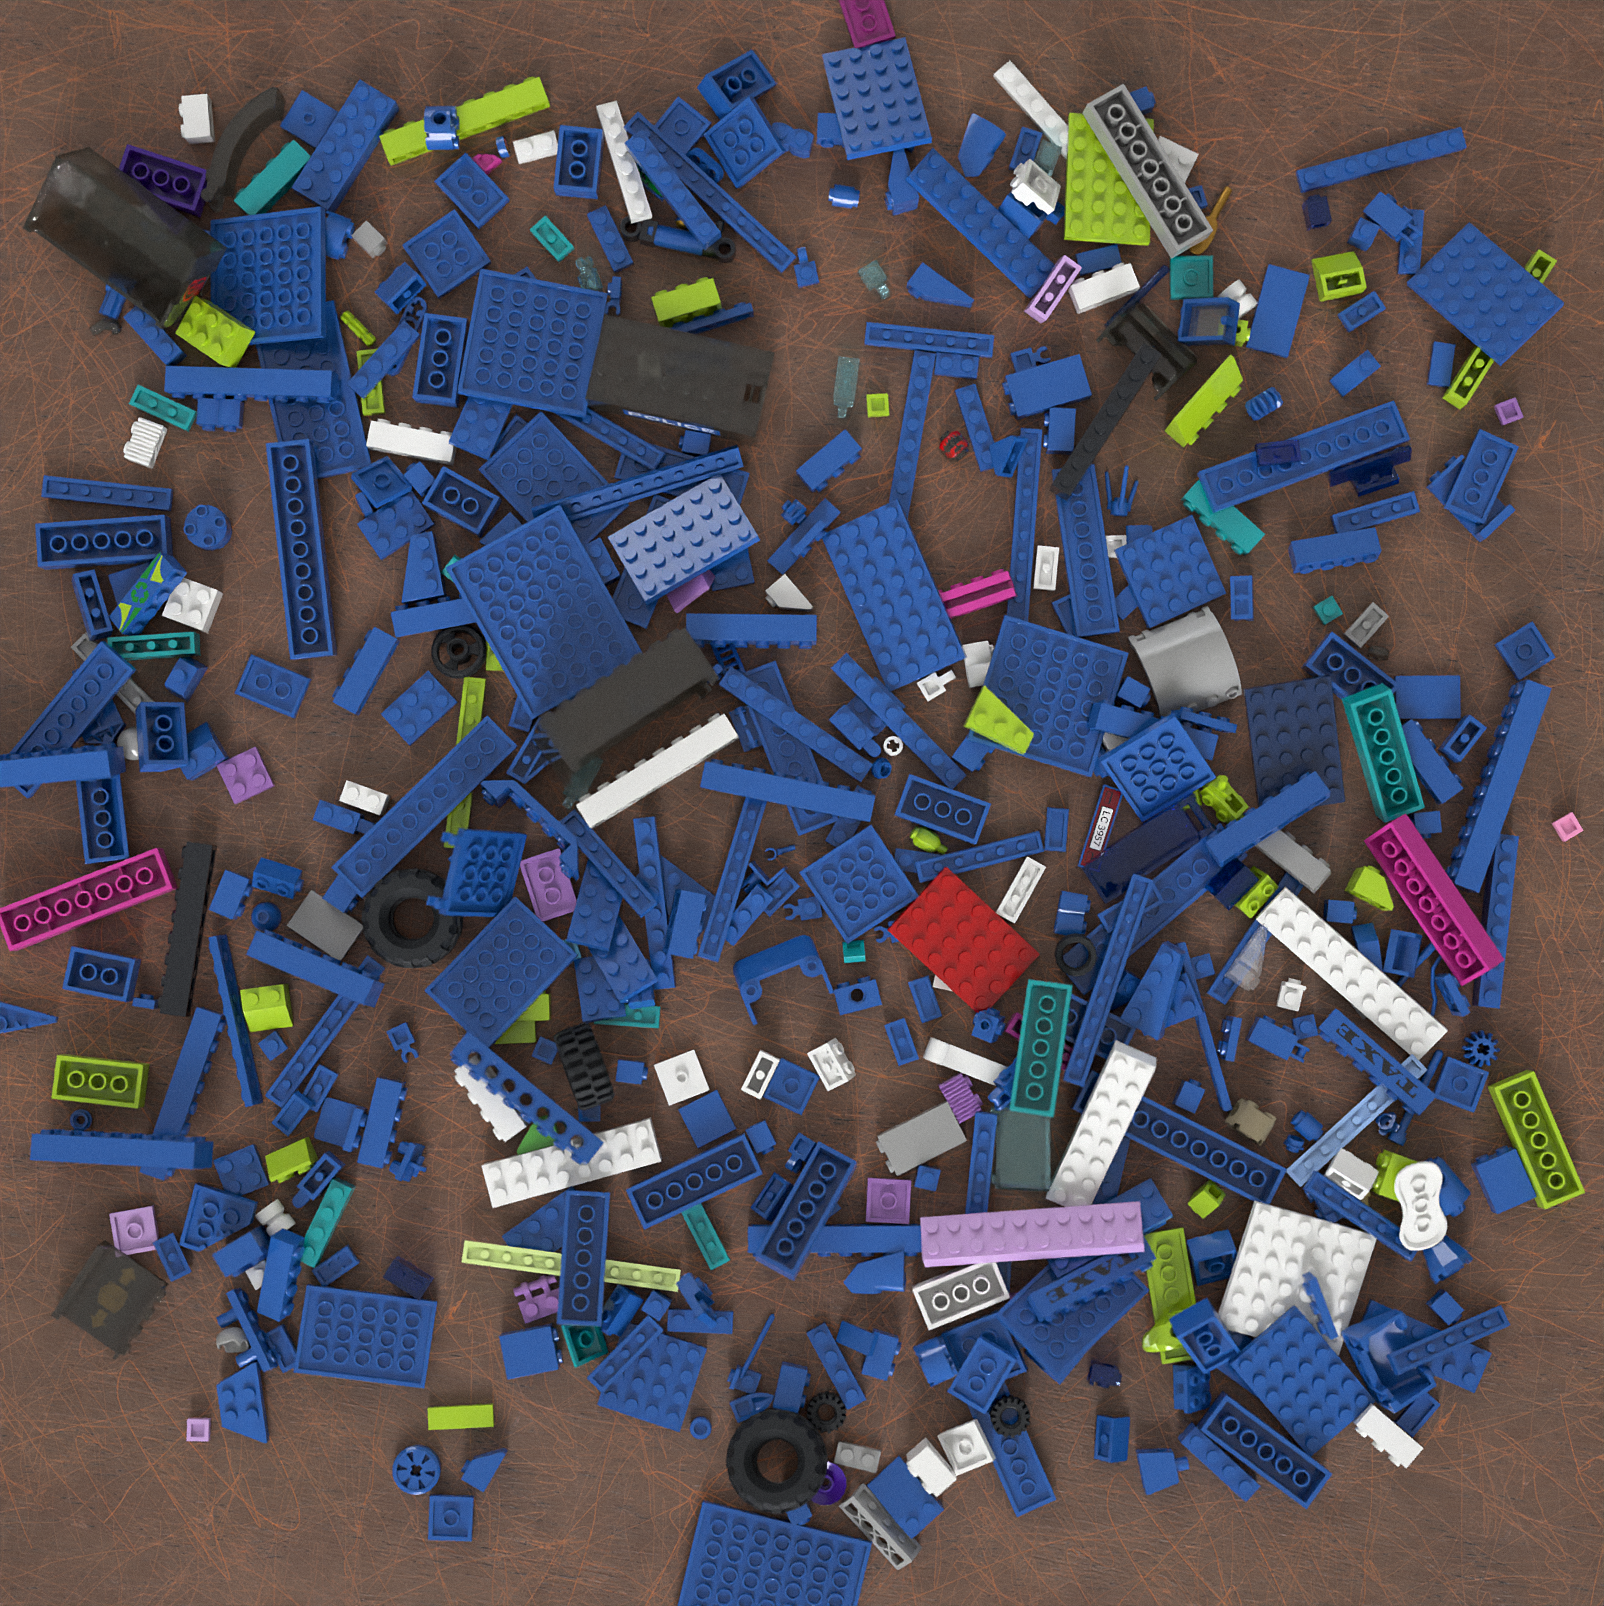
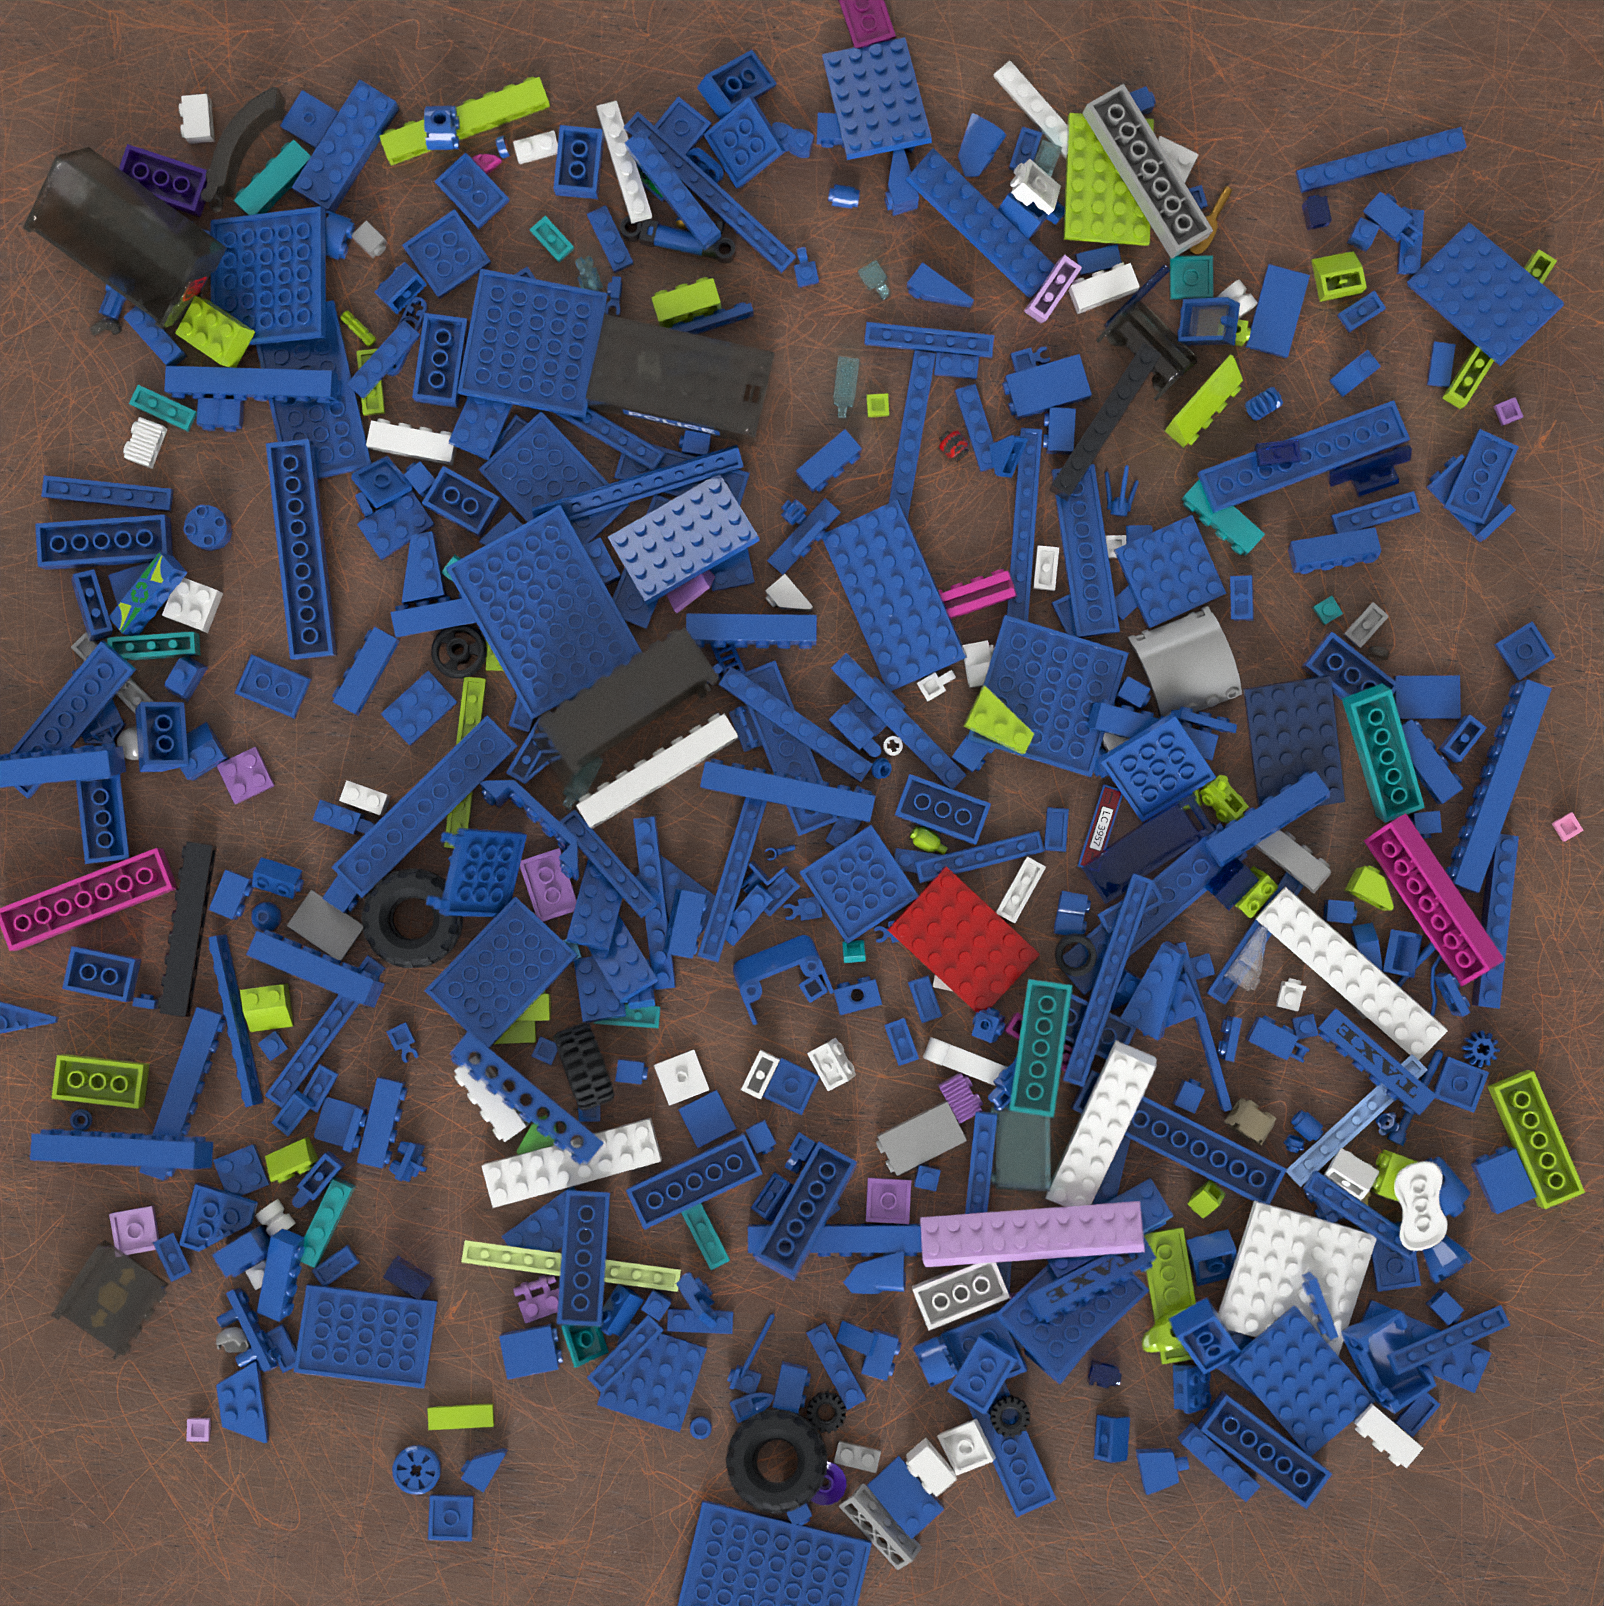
(813, 988): none -> blue brick
(1393, 1270): none -> blue plate

